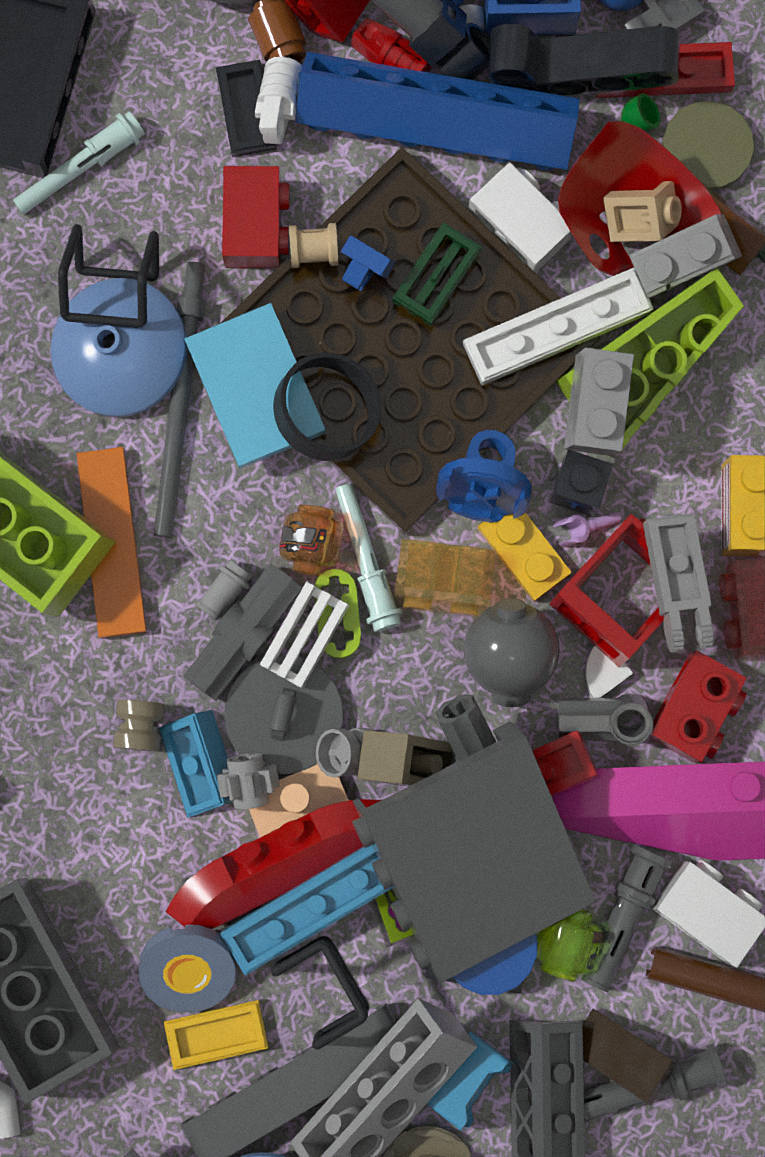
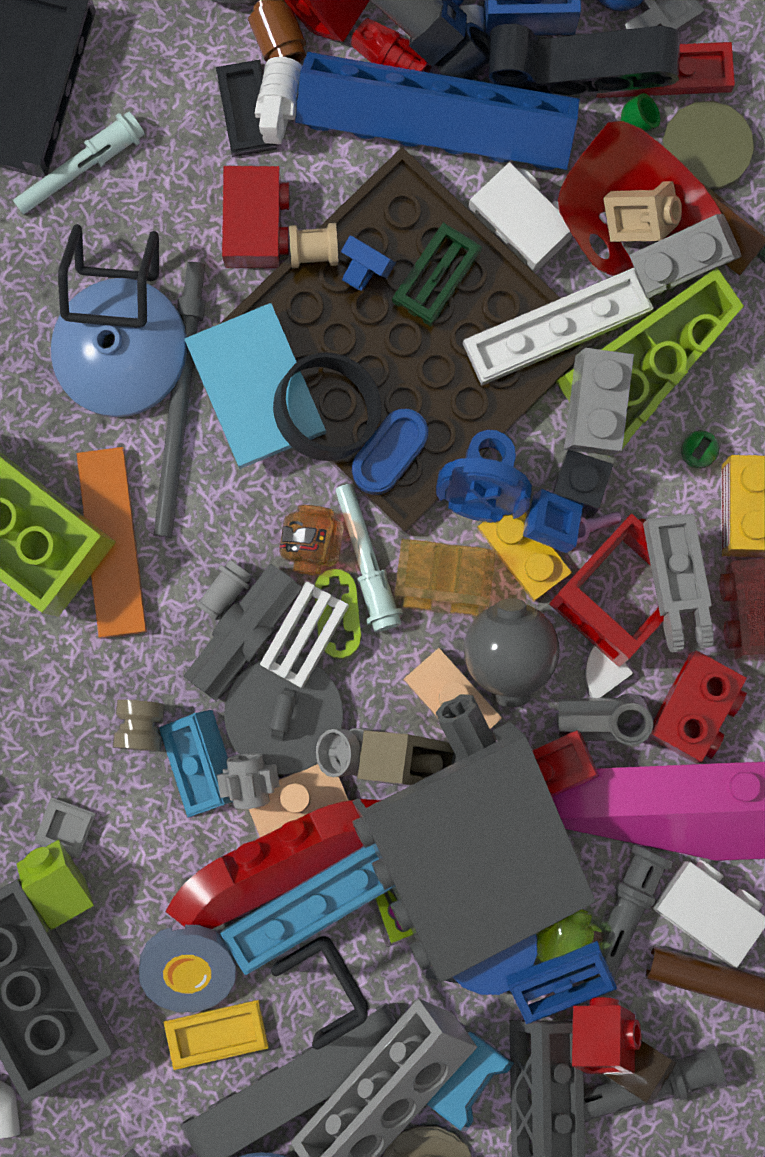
(54, 884): none -> lime brick
(66, 823): none -> light grey tile
(390, 451): none -> blue tile
(441, 681): none -> light nougat tile
(553, 521): none -> blue tile
(558, 977): none -> blue tile
(605, 1037): none -> red brick
(692, 441): none -> green hinge

